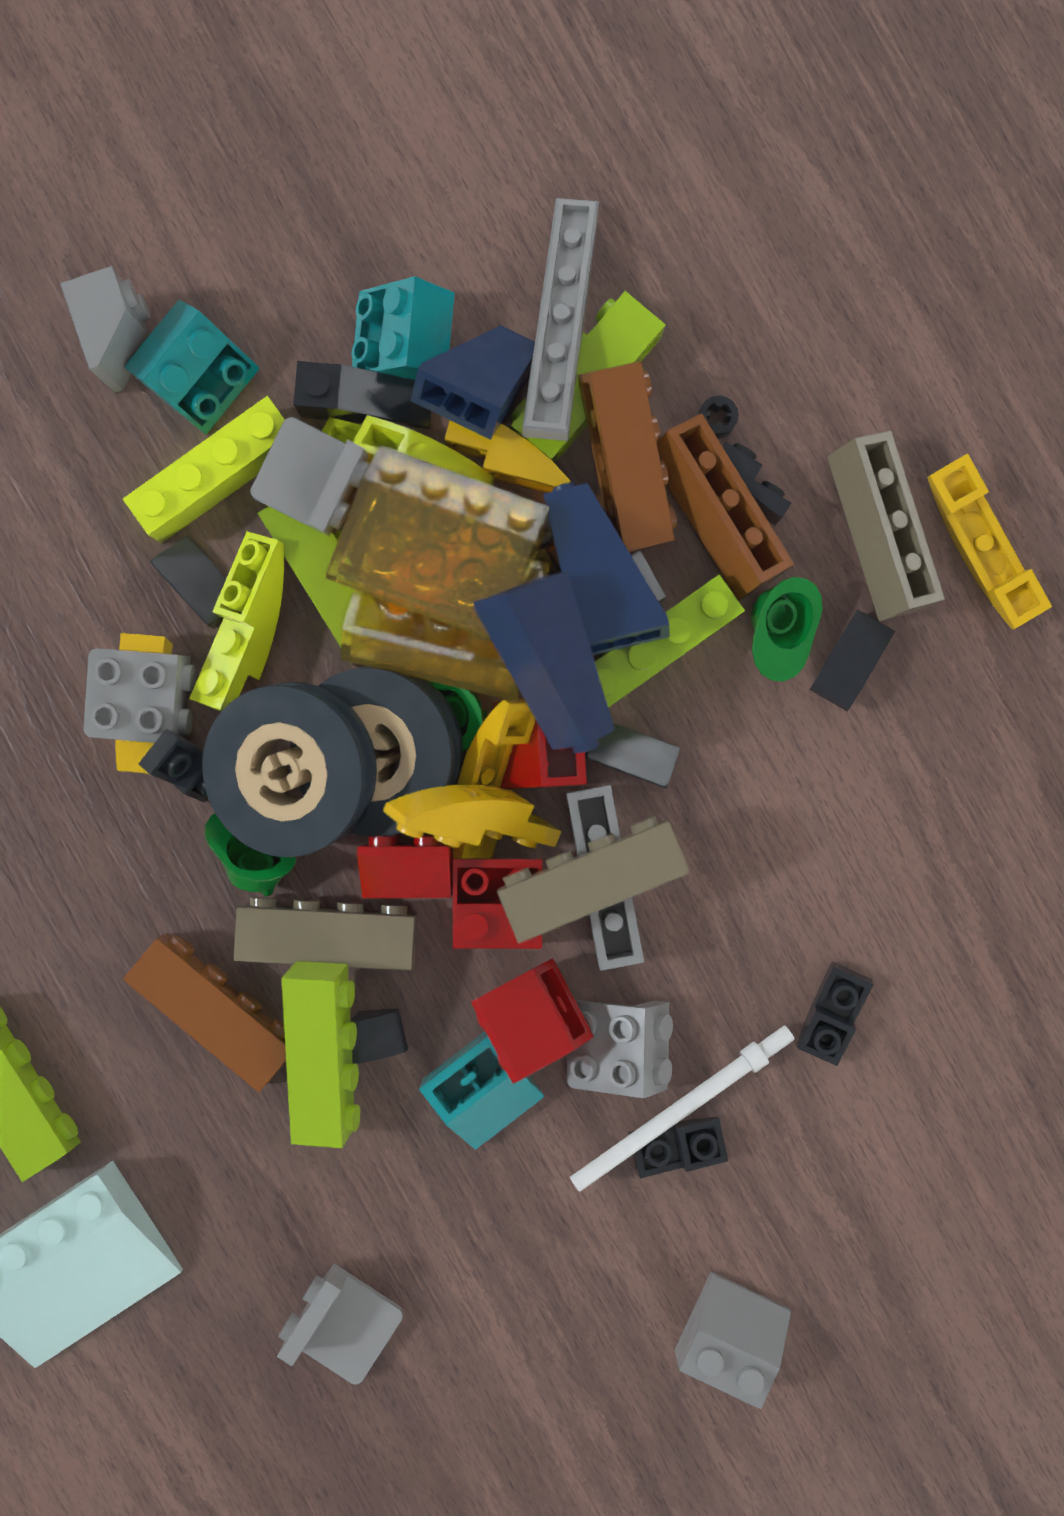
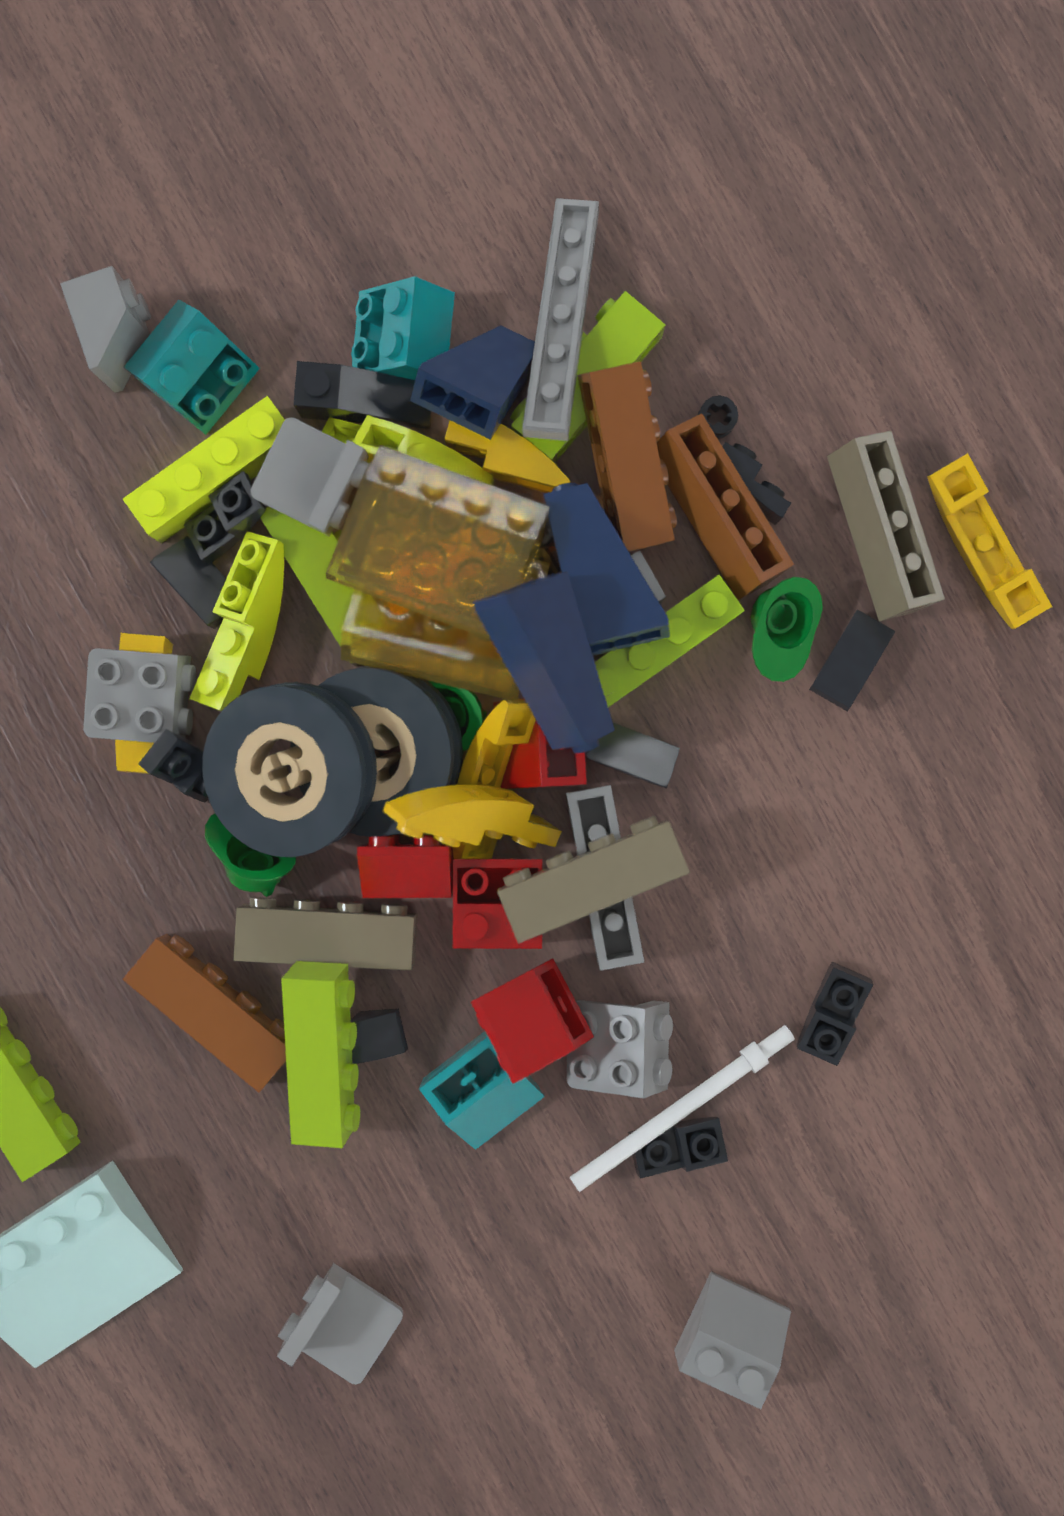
(226, 520): none -> black slope

